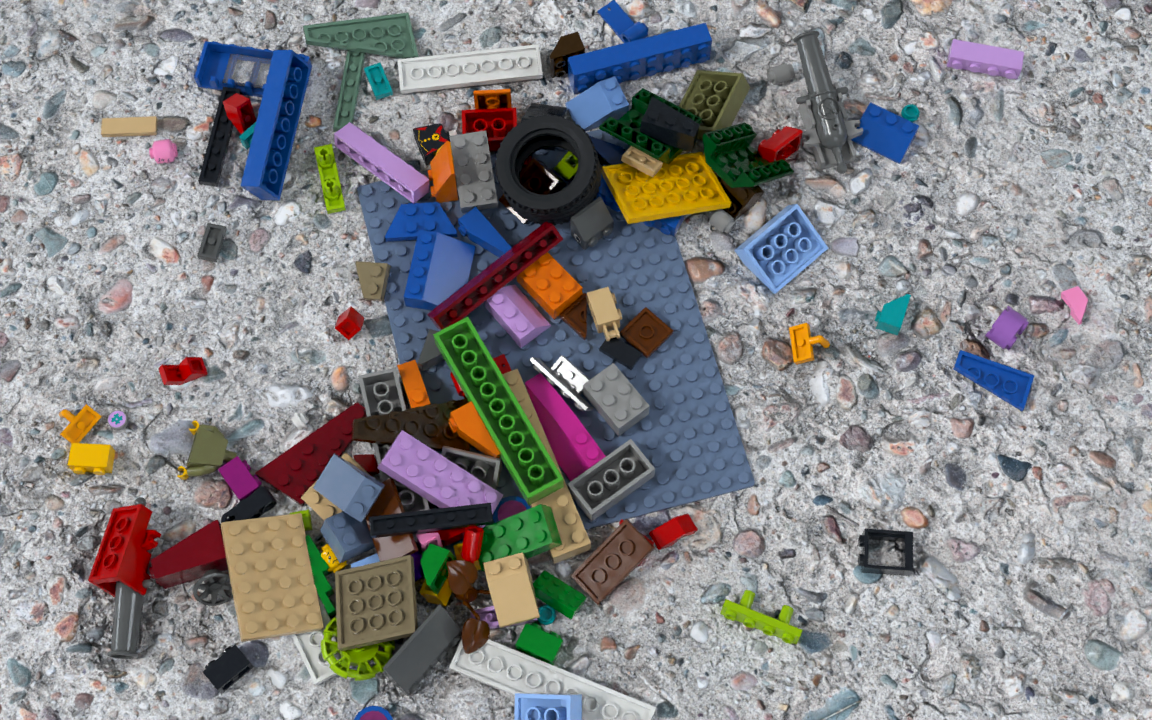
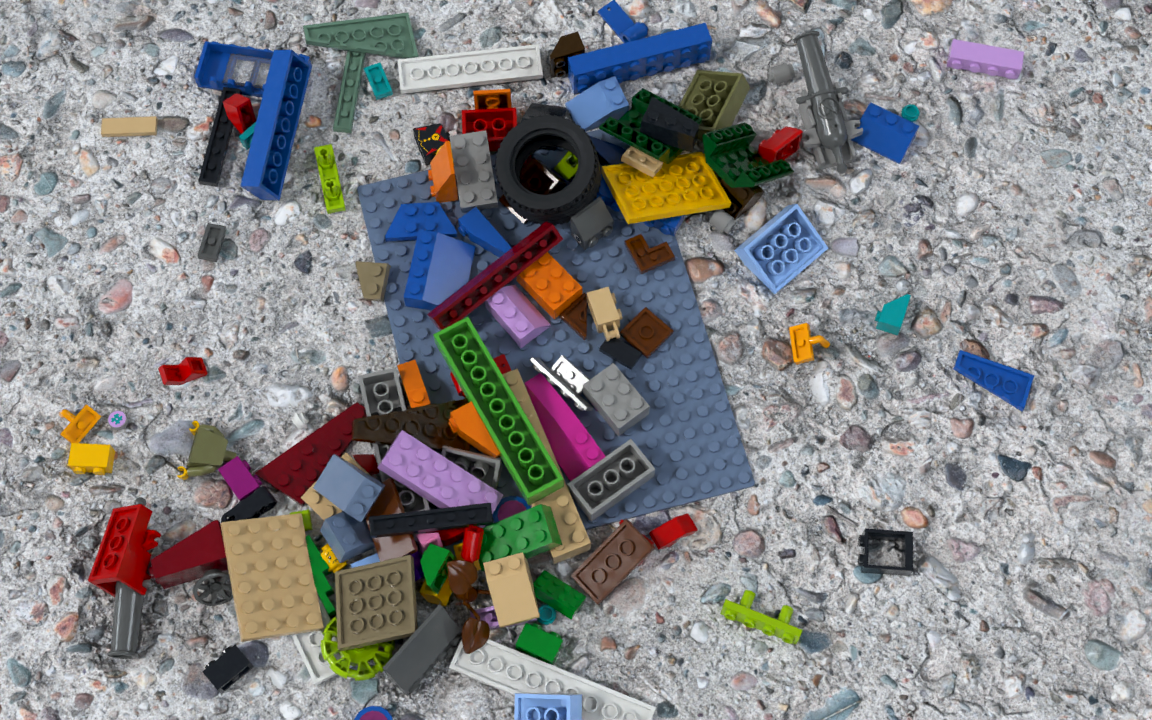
(163, 151): bright pink head -> none
(349, 323): red panel -> none
(382, 162): lavender brick -> none
(430, 353): dark grey slope -> none
(648, 258): none -> reddish brown plate
(1006, 327): medium lavender brick -> none
(1076, 302): bright pink slope -> none

